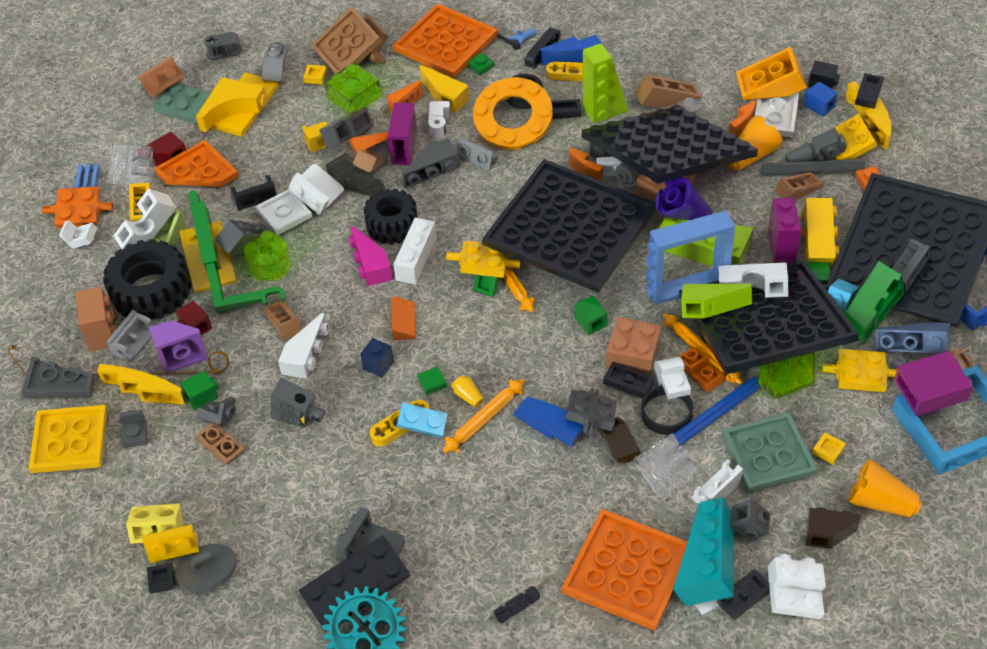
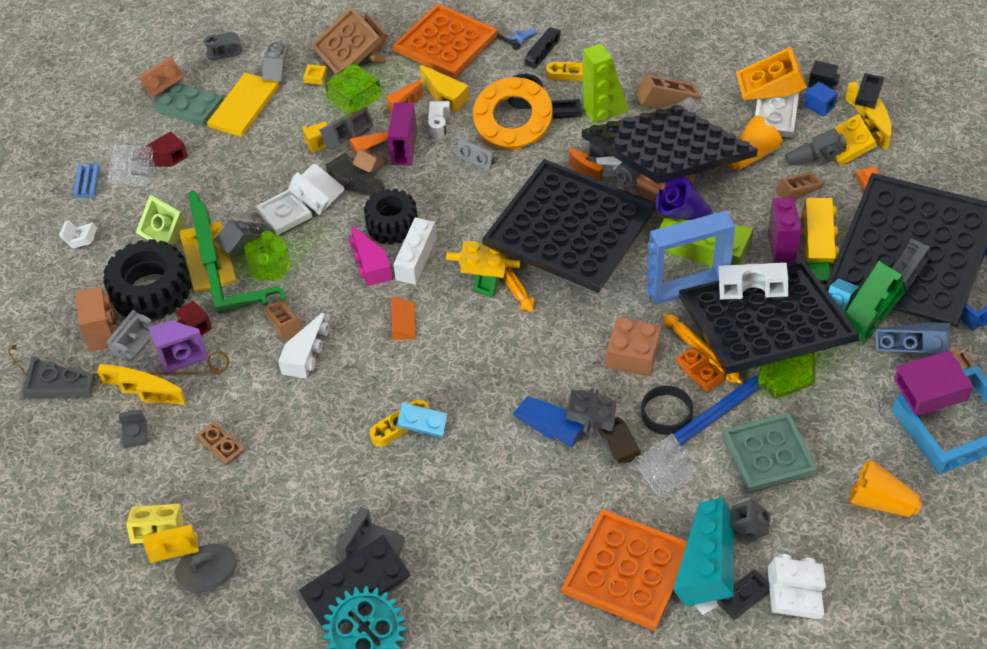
(68, 439): yellow plate -> none
(78, 206): orange plate -> none
(136, 189): yellow slope -> none
(156, 210): white arch -> none
(161, 578): black plate -> none
(197, 167): orange plate -> none
(200, 390): green brick -> none
(218, 412): dark grey bracket -> none
(230, 98): yellow arch -> none
(253, 195): black hinge -> none
(294, 404): dark grey torso -> none
(377, 357): dark blue brick -> none
(432, 380): green tile -> none
(433, 161): dark grey slope -> none
(467, 390): yellow cone -> none
(481, 64): green plate -> none
(483, 416): light orange wheel -> none
(516, 604): black axle -> none
(568, 50): blue slope -> none
(590, 315): green brick -> none
(628, 380): black plate -> none
(672, 377): white brick -> none
(713, 299): lime slope -> none
(720, 484): white hinge -> none
(745, 113): orange slope -> none
(812, 166): dark grey axle -> none
(829, 448): yellow plate -> none
(829, 527): dark brown slope -> none
(860, 370): yellow plate -> none

